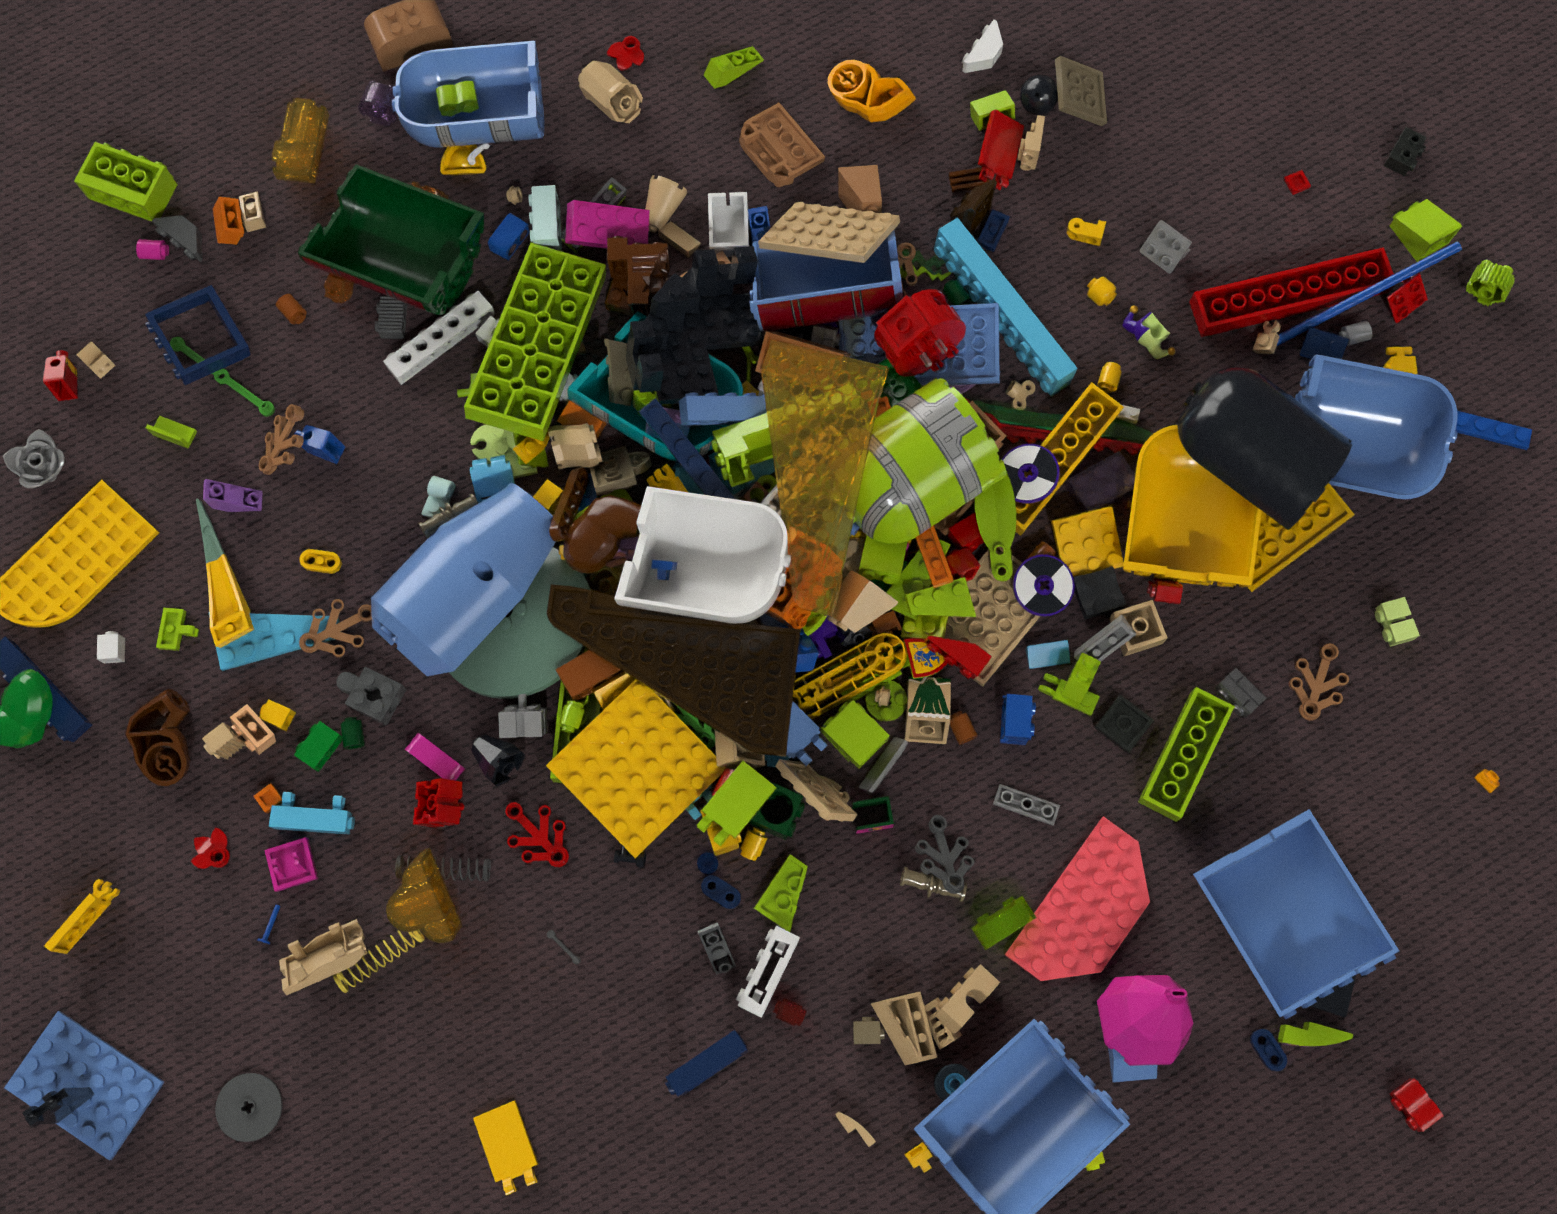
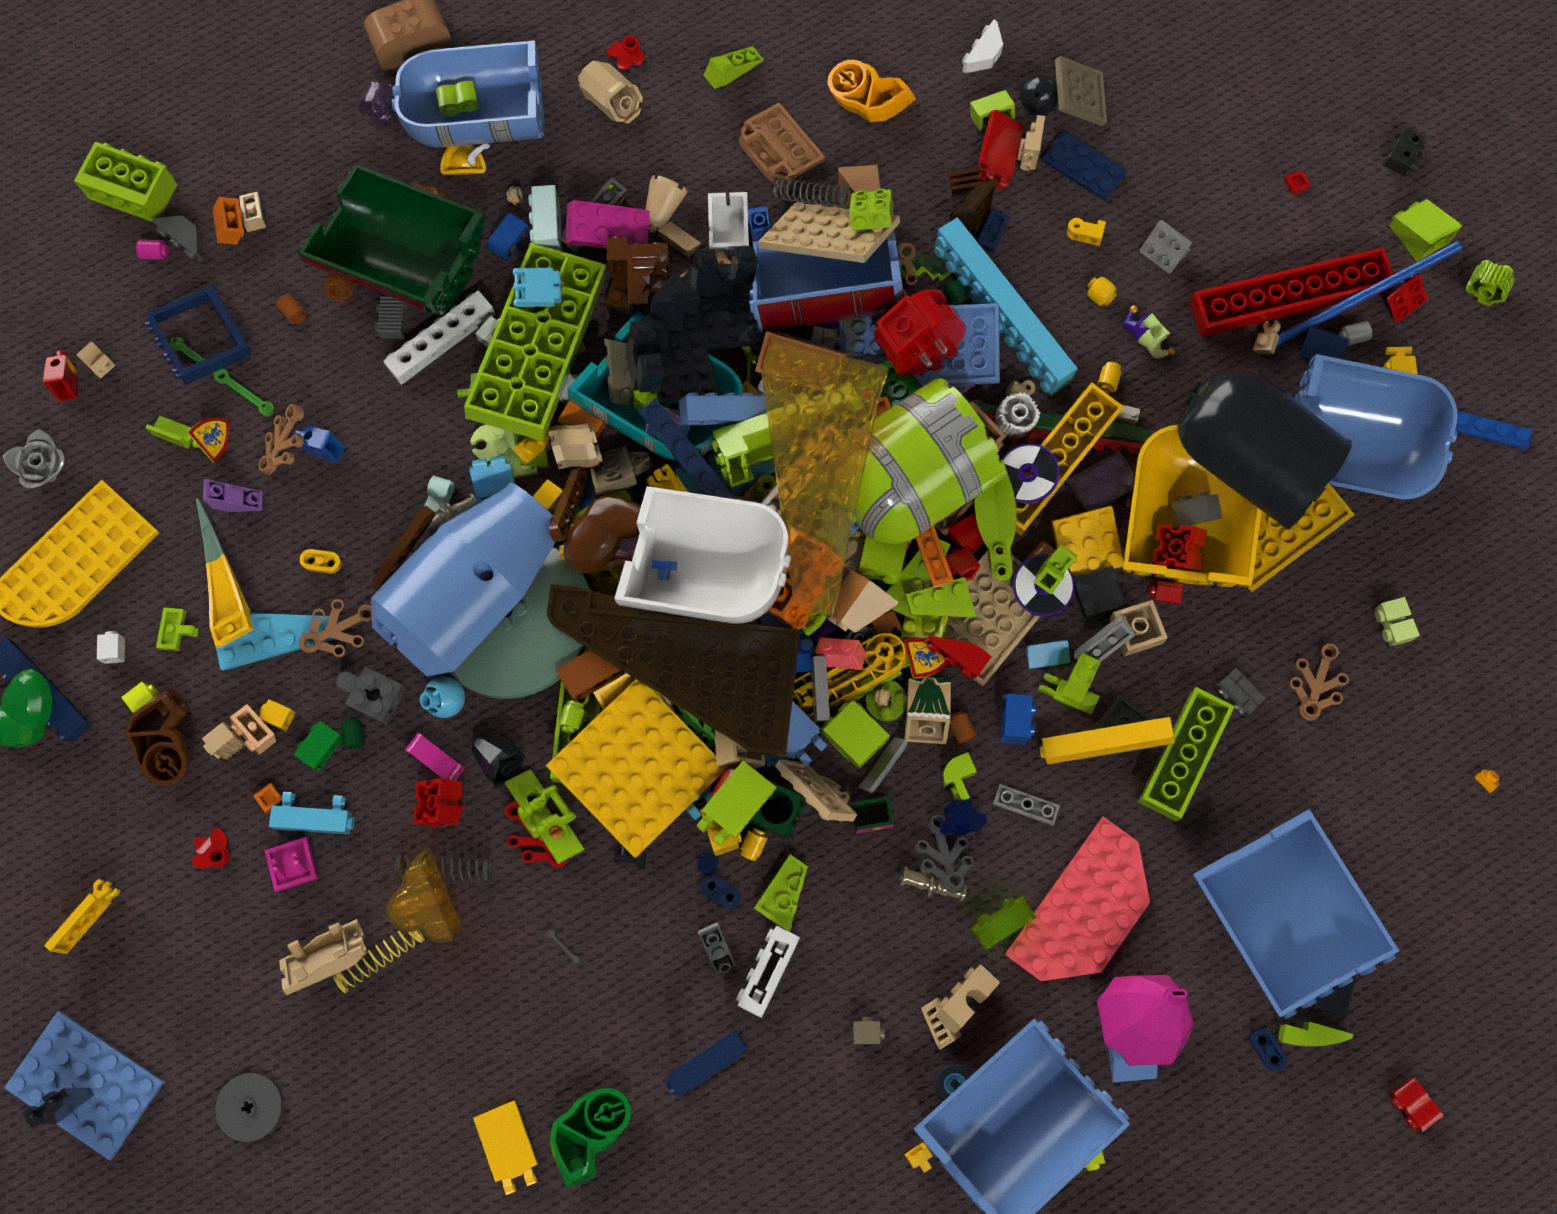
(139, 696): none -> neon yellow brick
(211, 436): none -> shield
(270, 925): blue pin -> none
(301, 141): clear yellow brick -> none
(403, 547): none -> reddish brown beam
(443, 697): none -> medium azure brick
(522, 720): light grey brick -> none
(538, 287): none -> medium azure plate
(538, 819): none -> lime piece
(586, 1130): none -> green piece
(786, 189): none -> dark grey piece
(790, 1012): clear red brick -> none
(819, 688): none -> light grey slope
(841, 652): none -> coral brick
(850, 1124): tan slope -> none
(871, 209): none -> lime brick
(907, 1027): tan wedge -> none
(955, 771): none -> lime brick
(962, 818): none -> clear blue brick
(1016, 425): none -> white brick
(1054, 568): none -> lime brick
(1084, 165): none -> dark blue plate
(1107, 740): none -> yellow brick
(1179, 547): none -> red brick
(1197, 510): none -> dark grey brick

